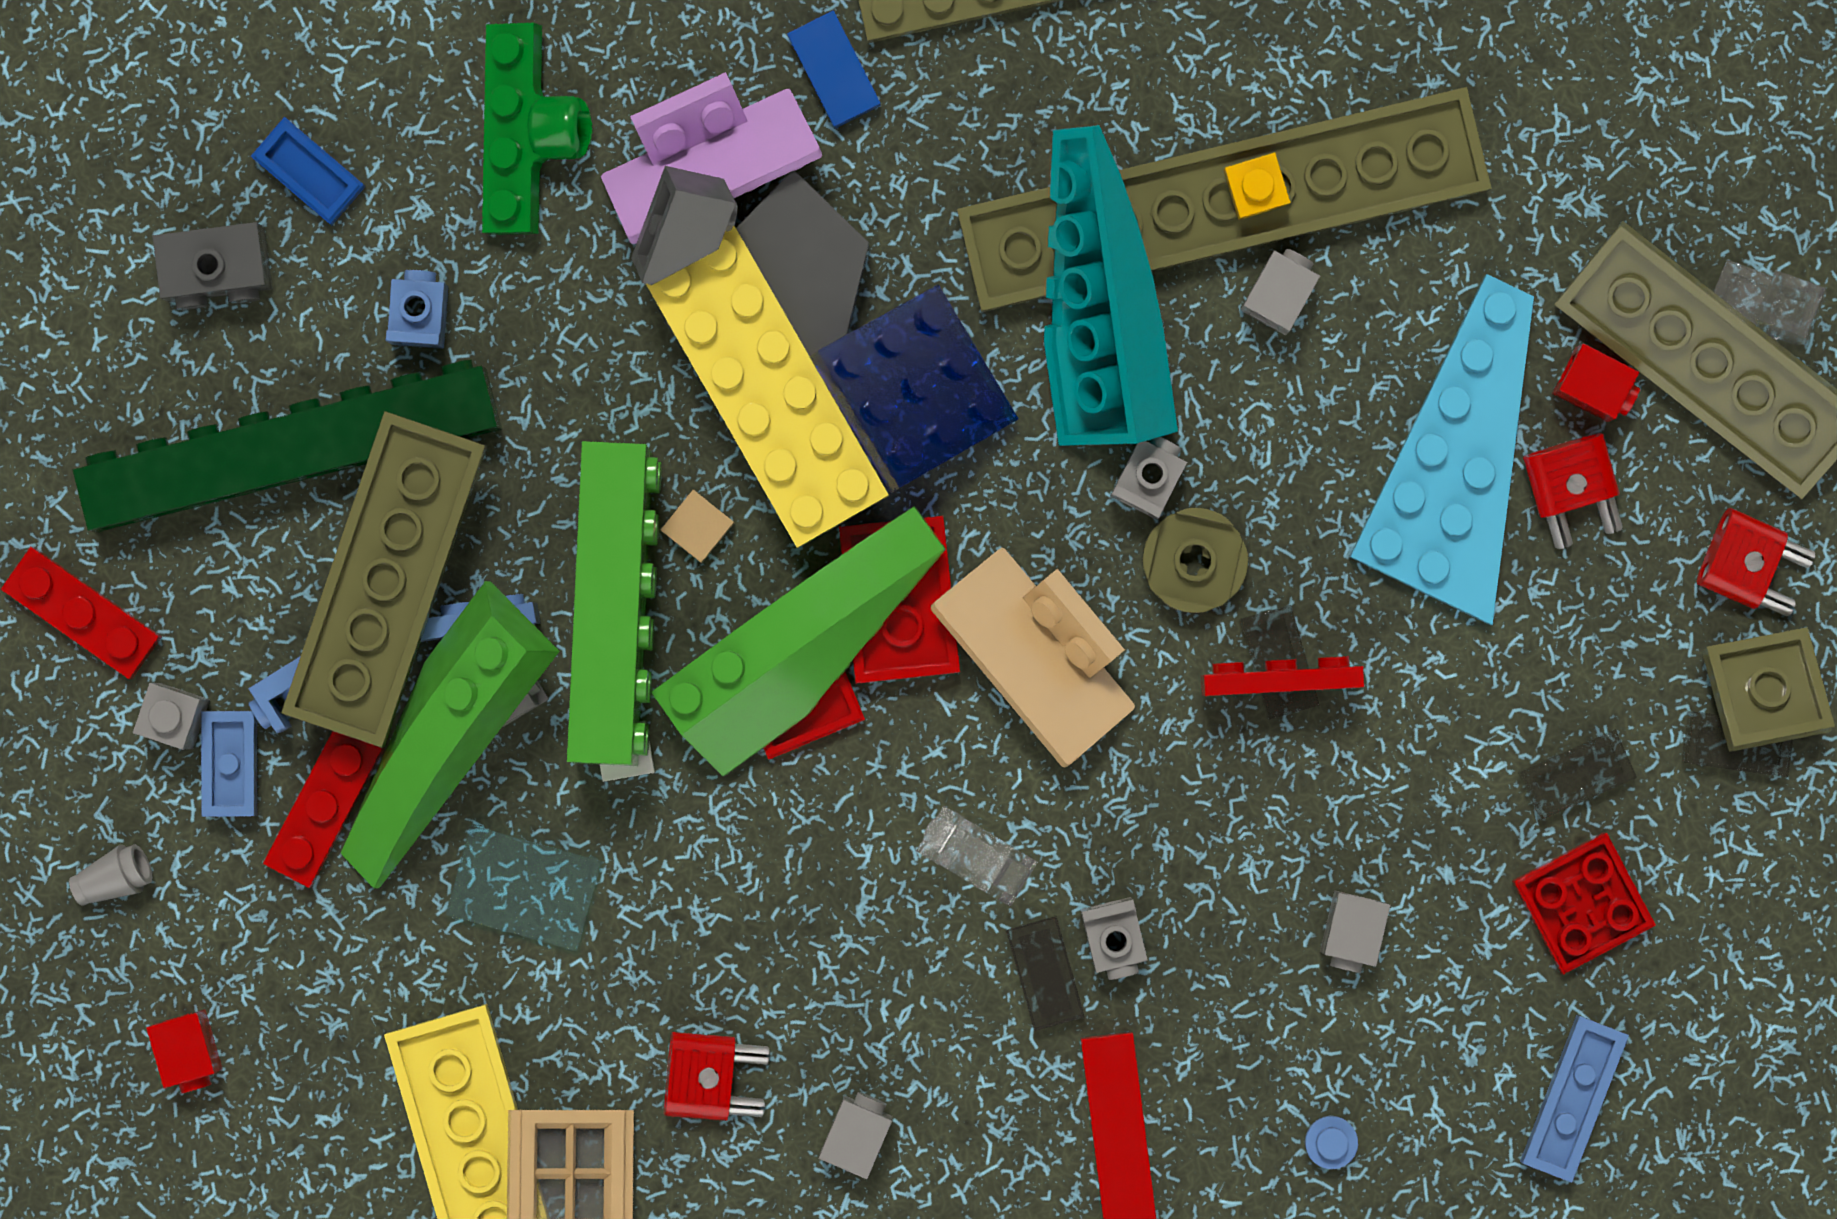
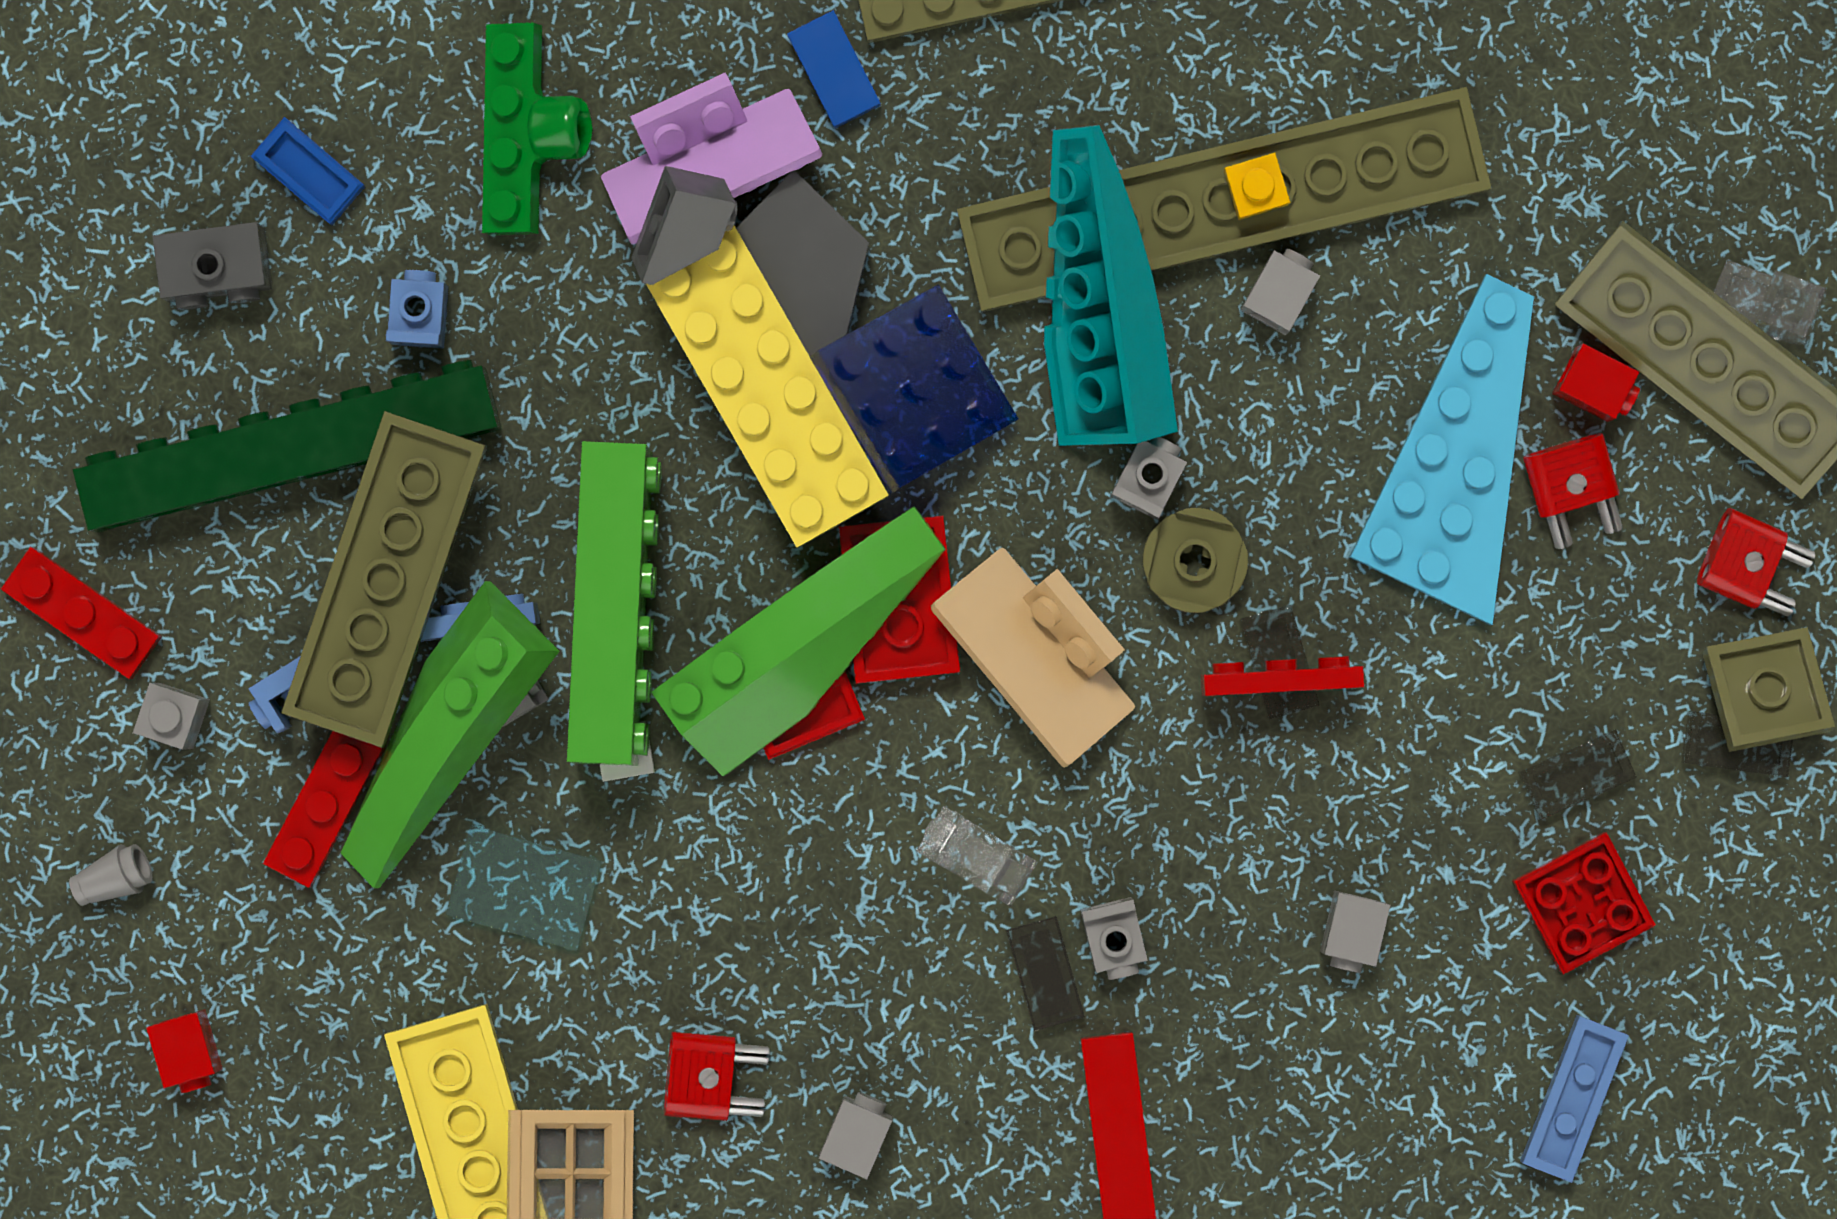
(228, 763): medium blue plate -> none
(697, 526): tan tile -> none
(1331, 1142): medium blue plate -> none

